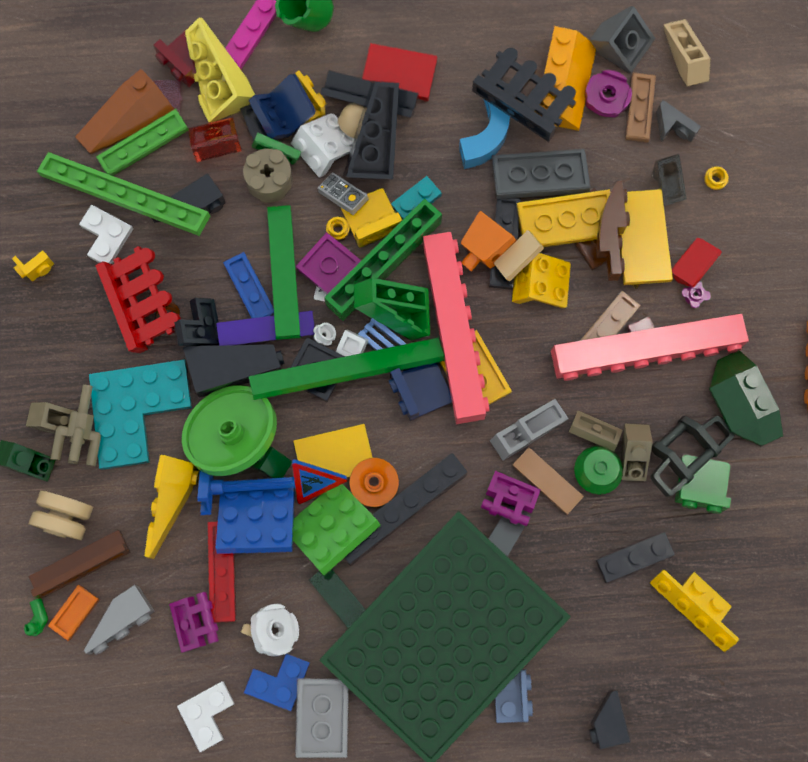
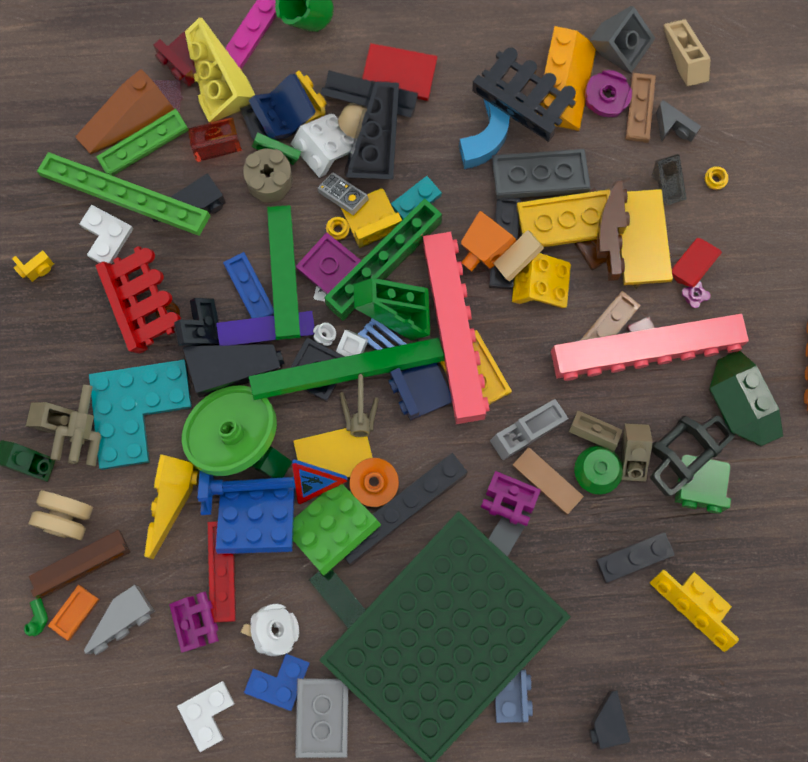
(359, 425): none -> dark tan plant

